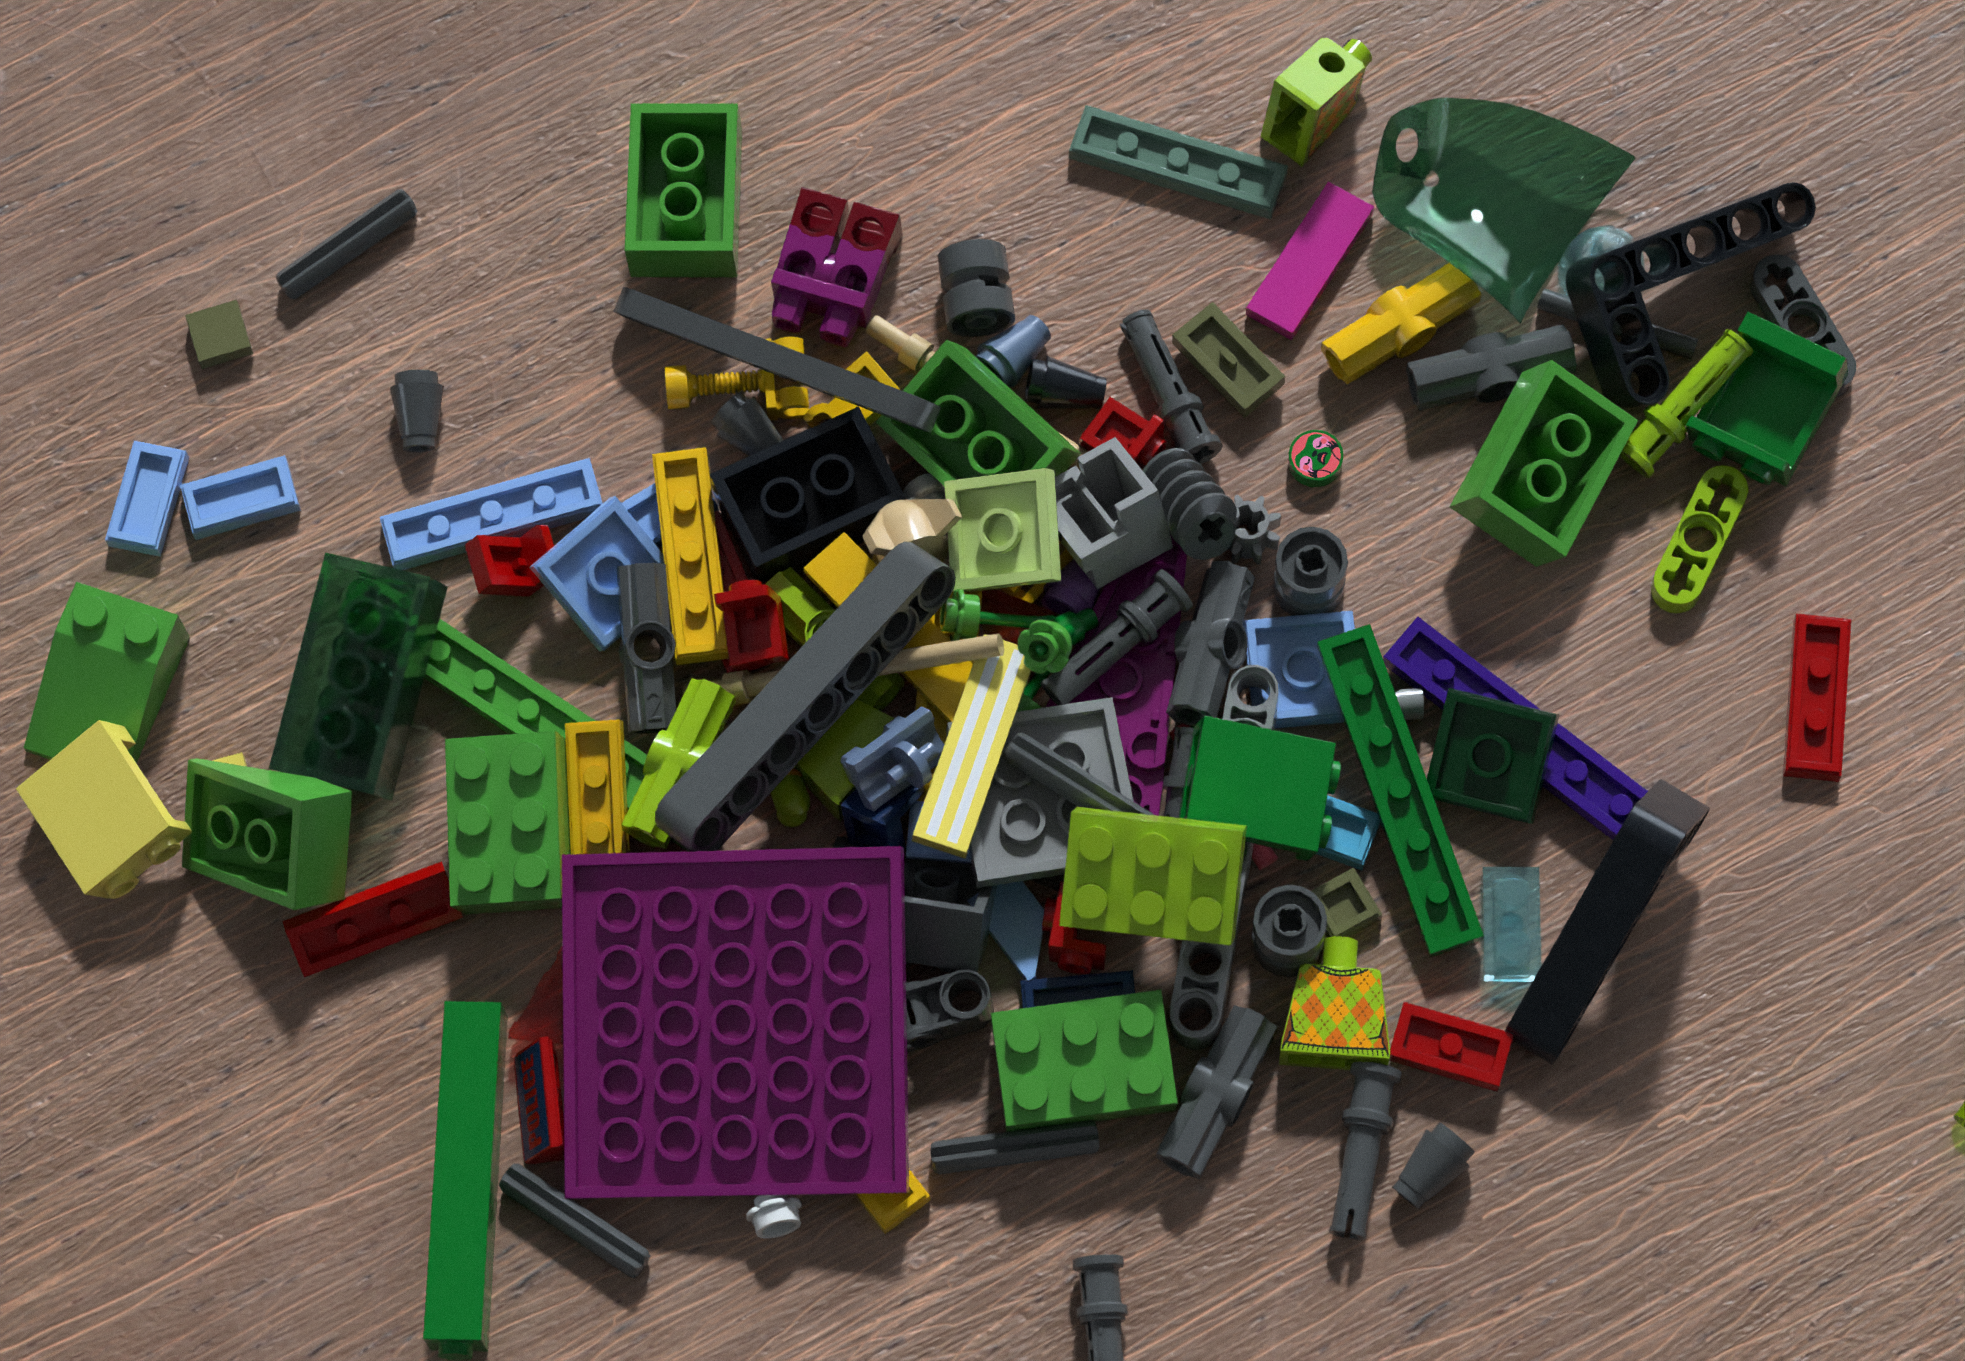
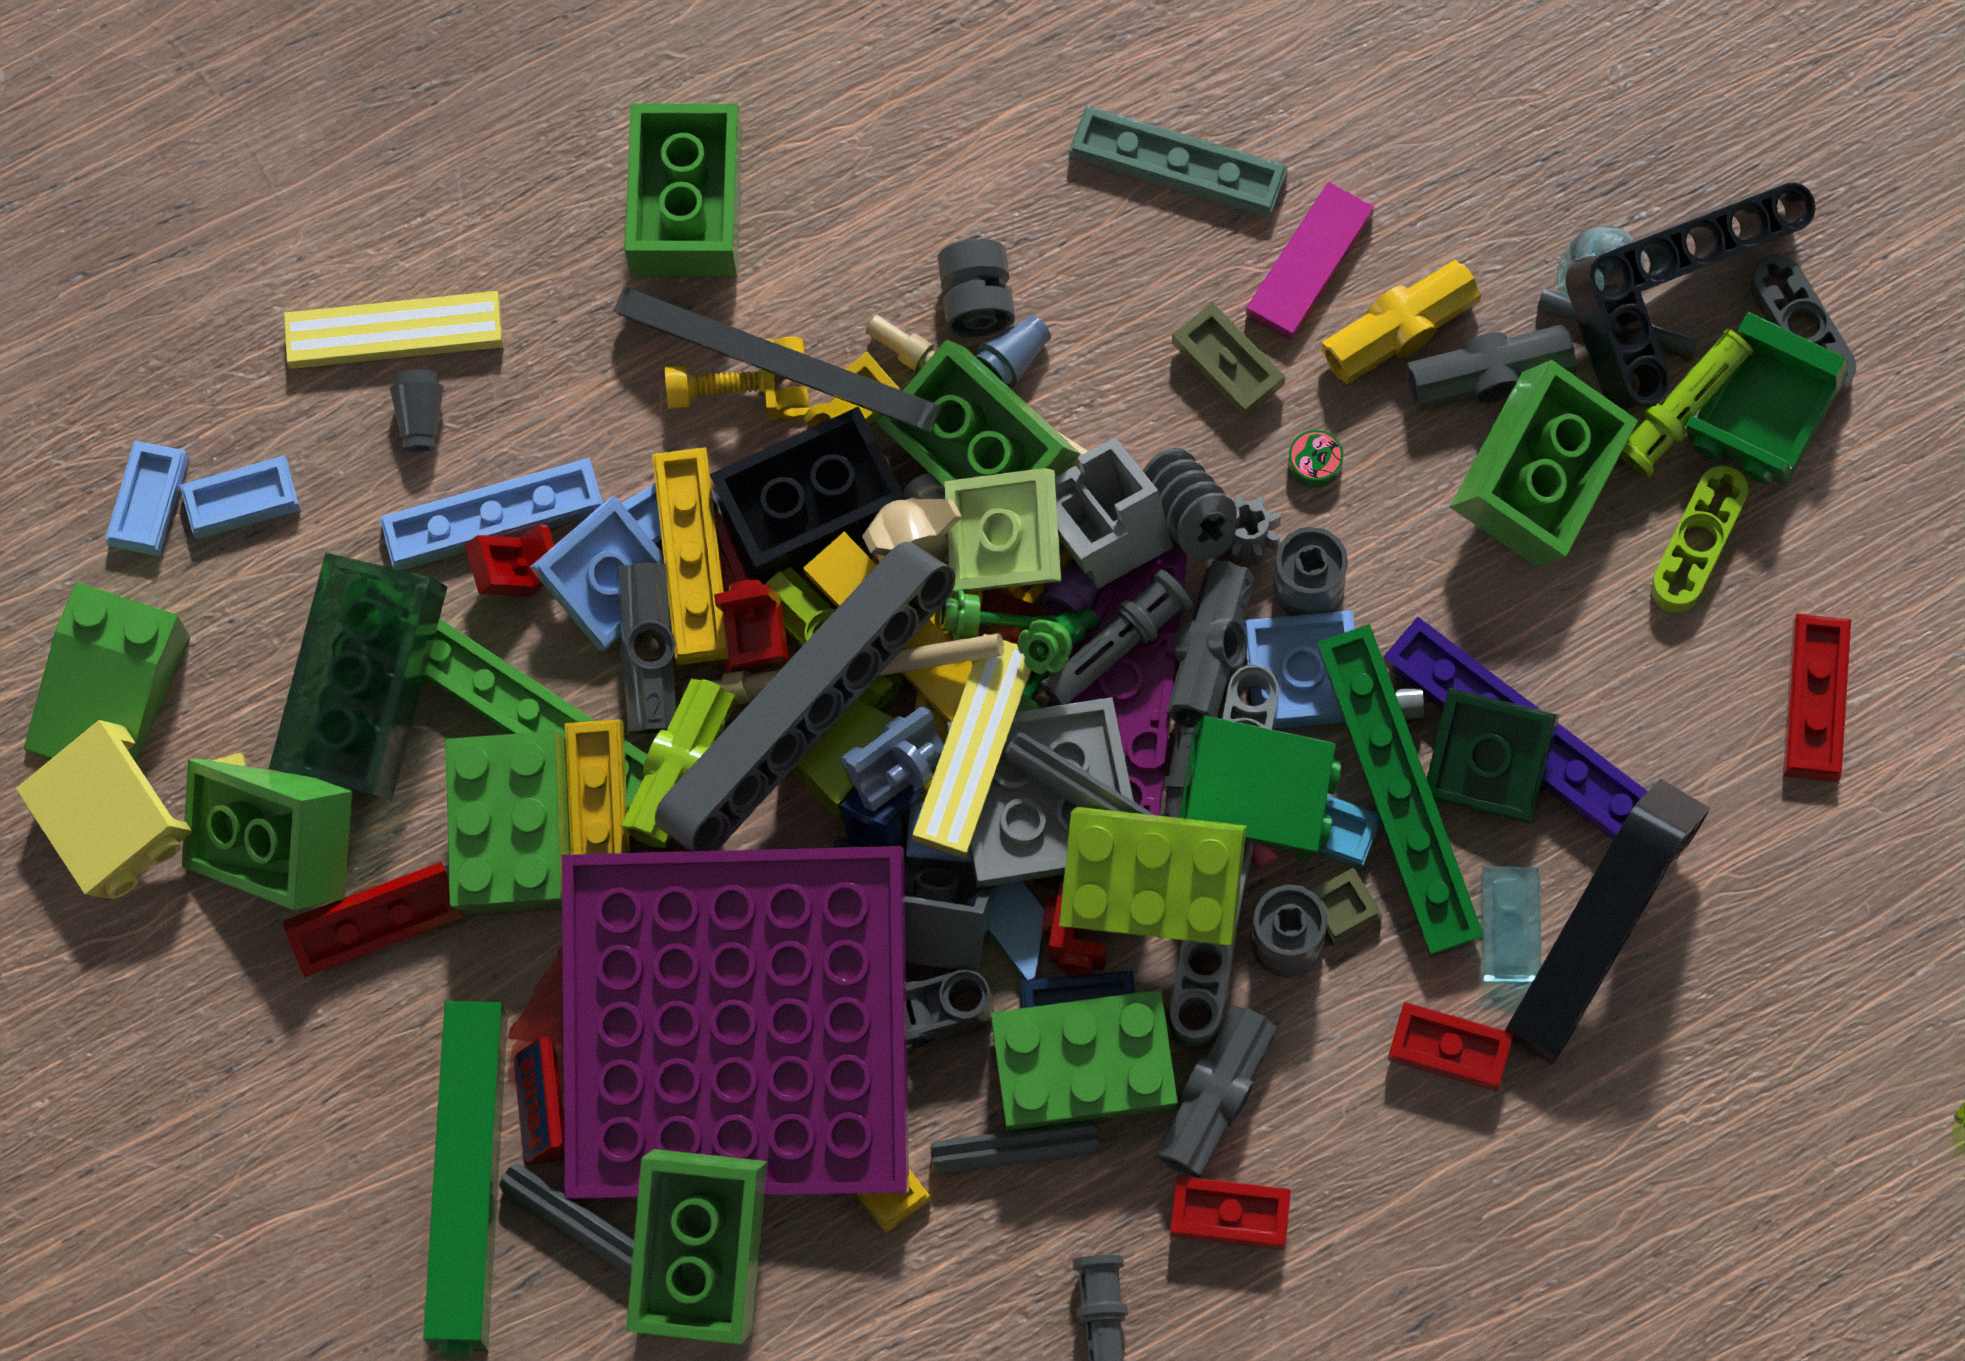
(219, 334): olive tile -> none
(346, 244): dark grey axle -> none
(393, 329): none -> light yellow tile
(696, 1246): none -> bright green brick
(745, 425): dark grey cone -> none
(774, 1215): white plate -> none
(791, 799): lime arm -> none
(832, 264): magenta hips -> none
(1063, 386): black cone -> none
(1137, 435): red bracket -> none
(1176, 405): dark grey pin -> none
(1230, 1213): none -> red plate
(1314, 97): lime torso -> none
(1336, 1012): torso -> none
(1367, 1122): dark grey pin -> none
(1433, 1165): dark grey cone -> none
(1506, 189): clear green piece -> none

